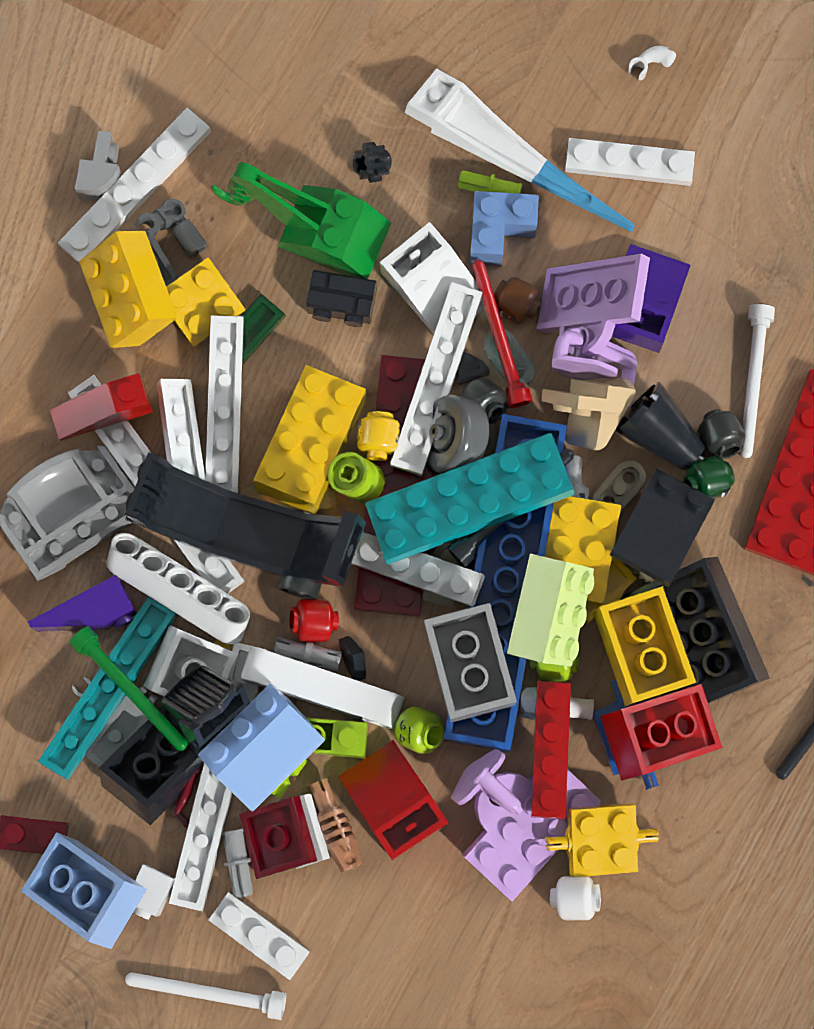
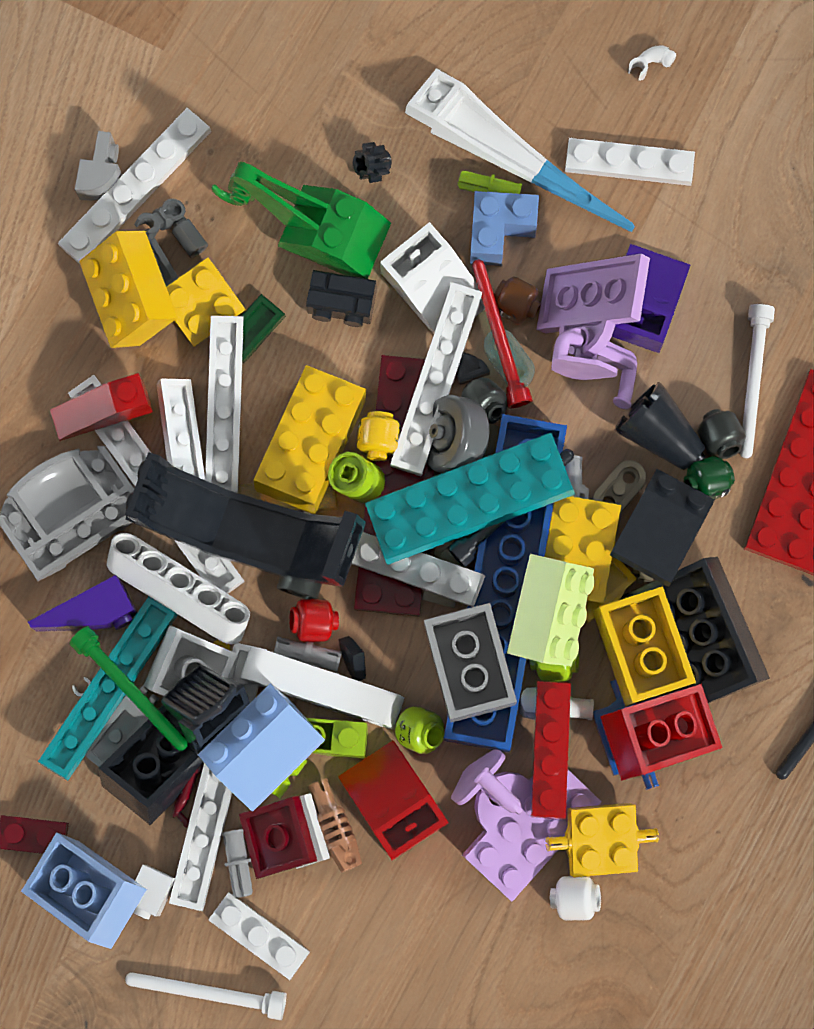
(592, 409): tan piece -> none

